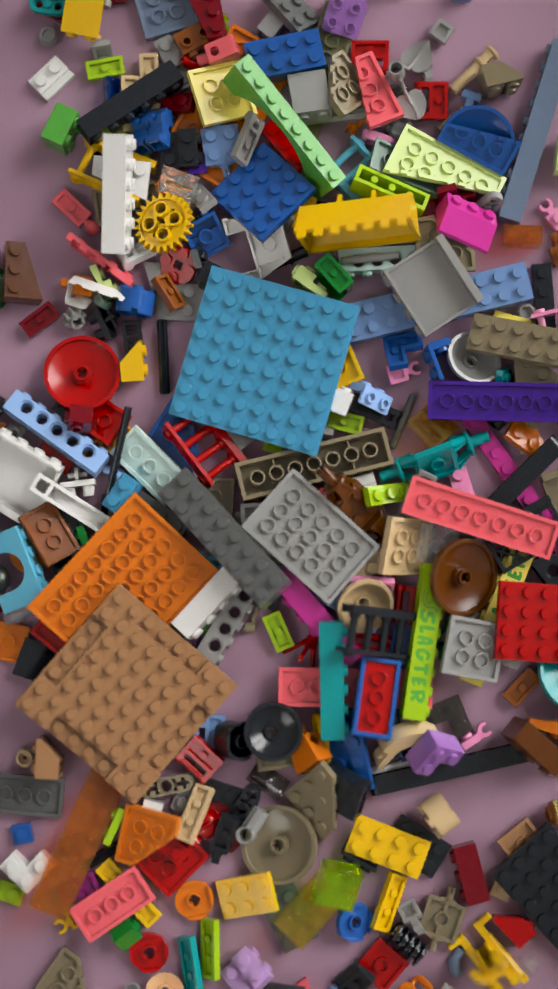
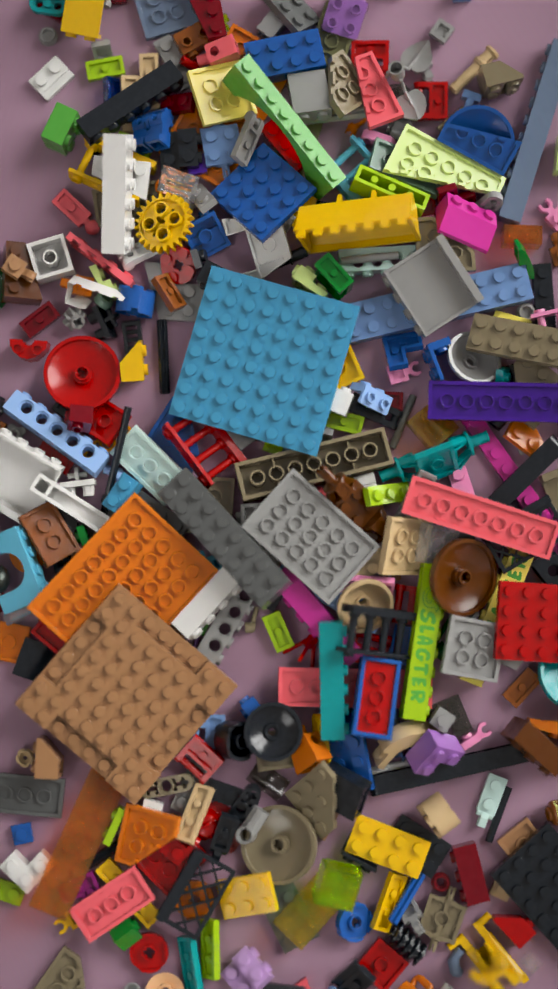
(16, 268): none -> medium nougat plate
(32, 352): none -> red cylinder
(51, 259): none -> white brick
(180, 885): none -> black fence
(248, 705): none -> blue brick
(397, 402): none -> dark red tile
(405, 899): none -> blue axle
(440, 888): none -> dark red plate
(441, 719): none -> light grey brick
(490, 798): none -> light aqua hinge
(497, 818): none -> black bar
(523, 258): none -> green slope

